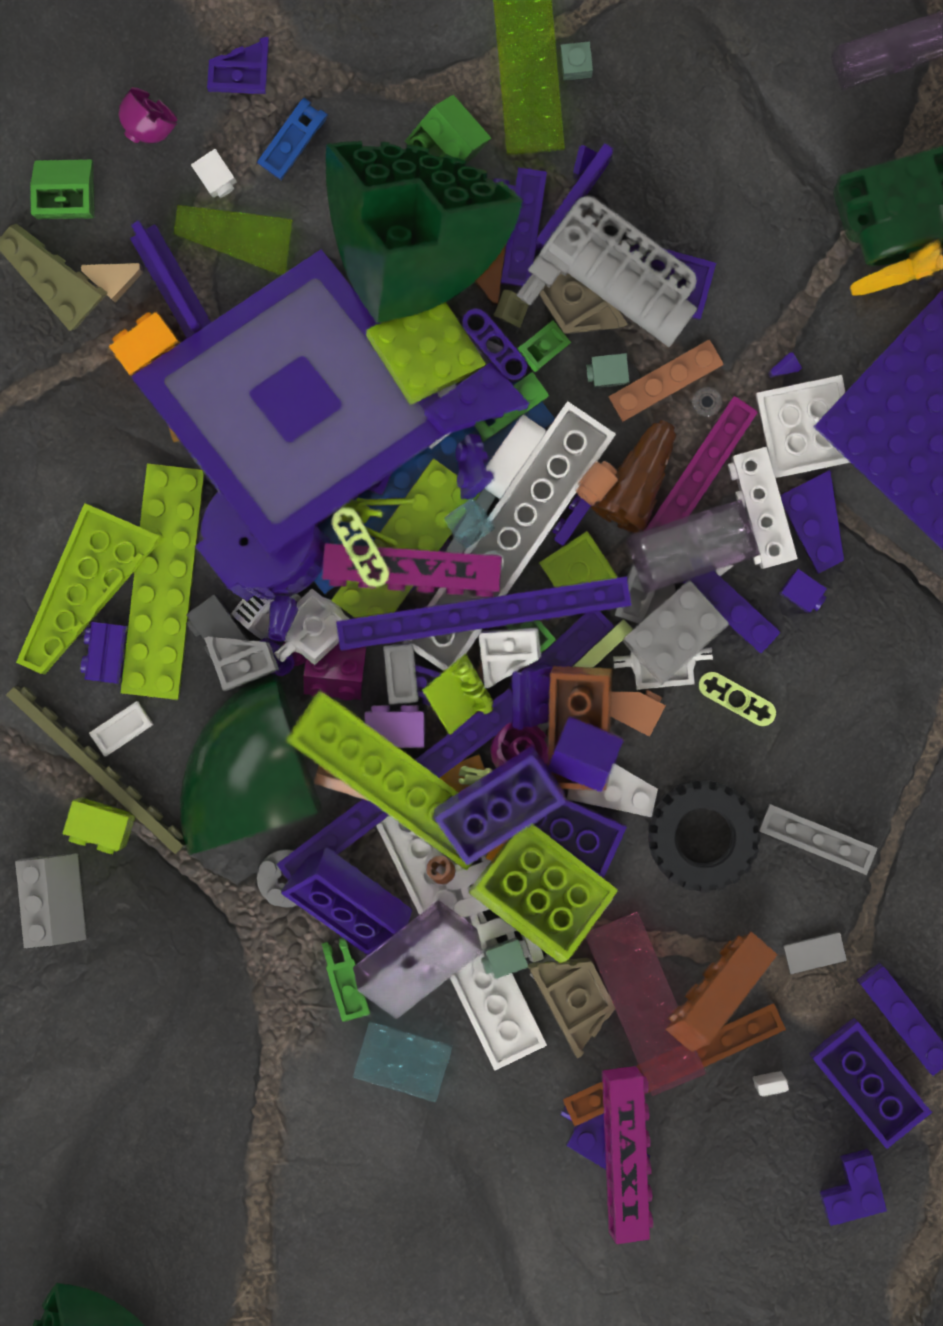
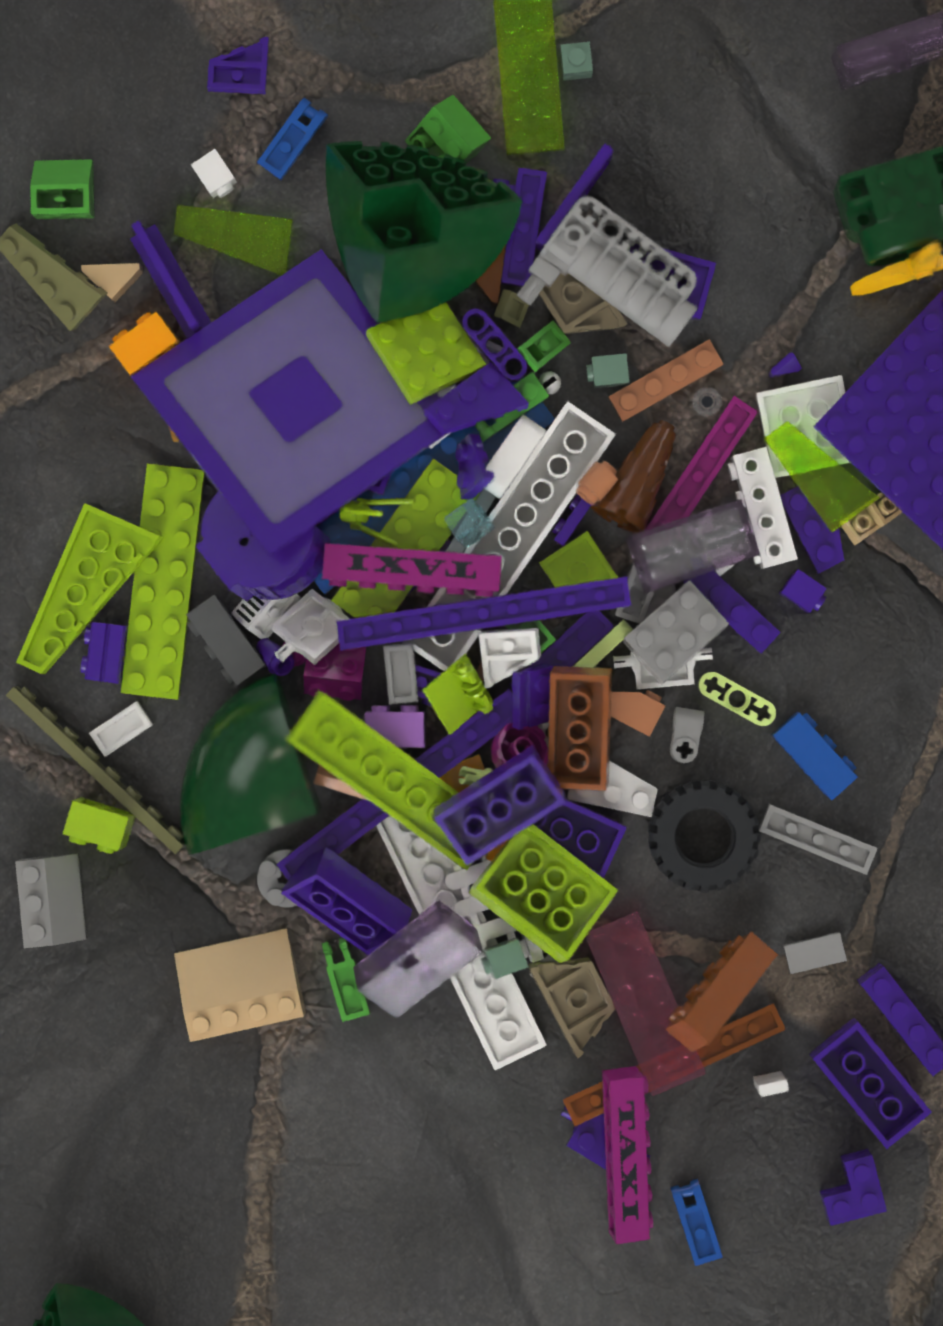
(144, 118): magenta cylinder -> none
(239, 985): none -> tan slope
(240, 660): light grey wing -> none
(282, 614): dark purple cone -> none
(365, 570): yellowish green beam -> none
(402, 1061): clear light blue plate -> none
(442, 861): dark orange bush -> none
(554, 387): none -> white hinge
(583, 160): dark purple slope -> none
(585, 754): dark purple slope -> none
(687, 728): none -> light grey piece
(697, 1223): none -> blue plate
(815, 754): none -> blue brick
(825, 484): none -> clear neon green wing
(871, 519): none -> tan slope

